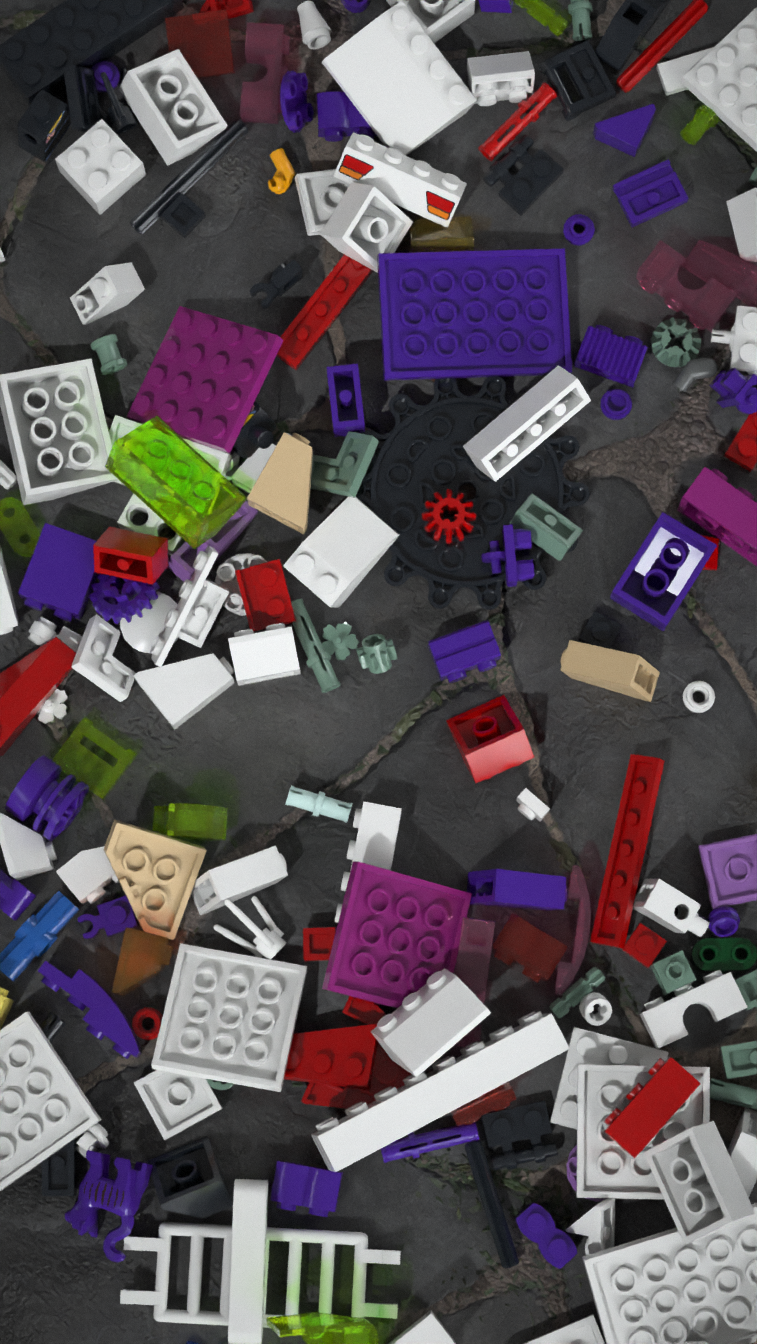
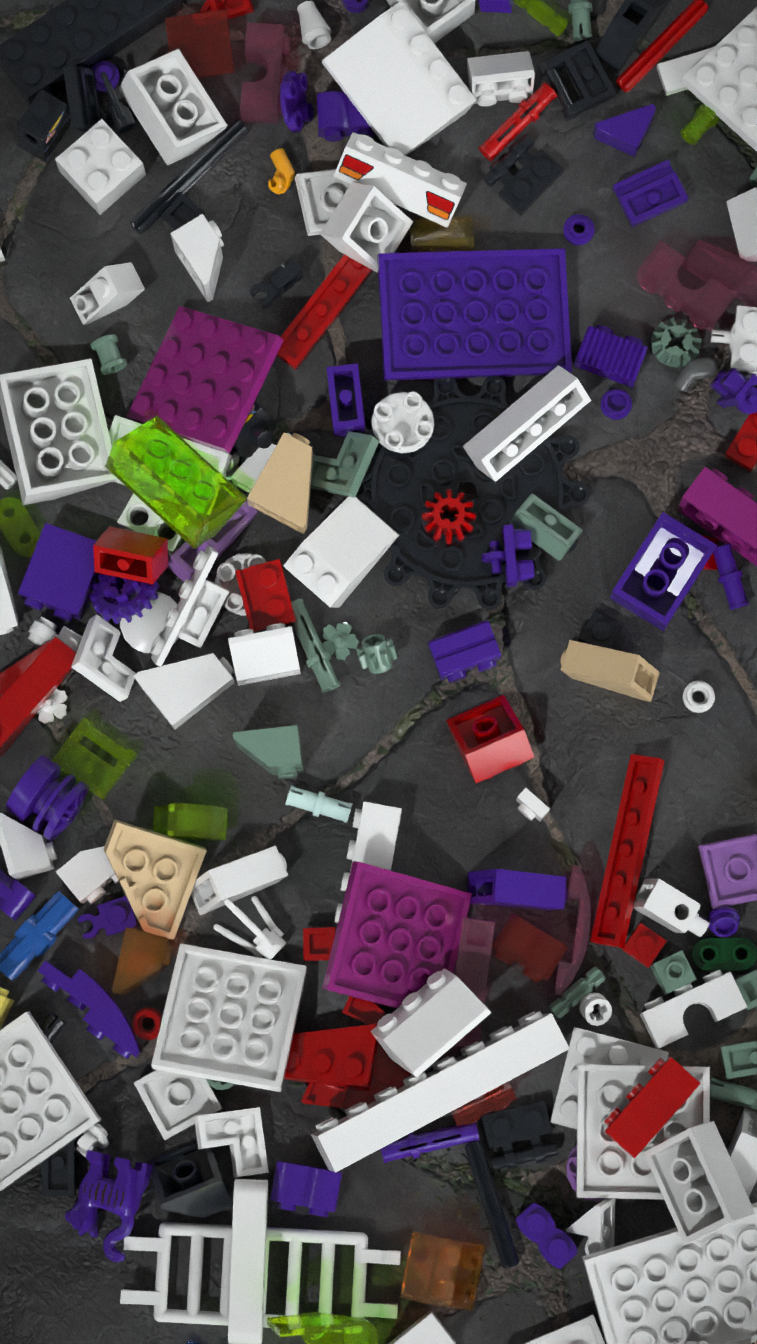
(200, 251): none -> white slope
(242, 1132): none -> white plate
(273, 749): none -> sand green slope
(402, 422): none -> white dish
(442, 1271): none -> clear orange slope
(730, 577): none -> dark purple pin

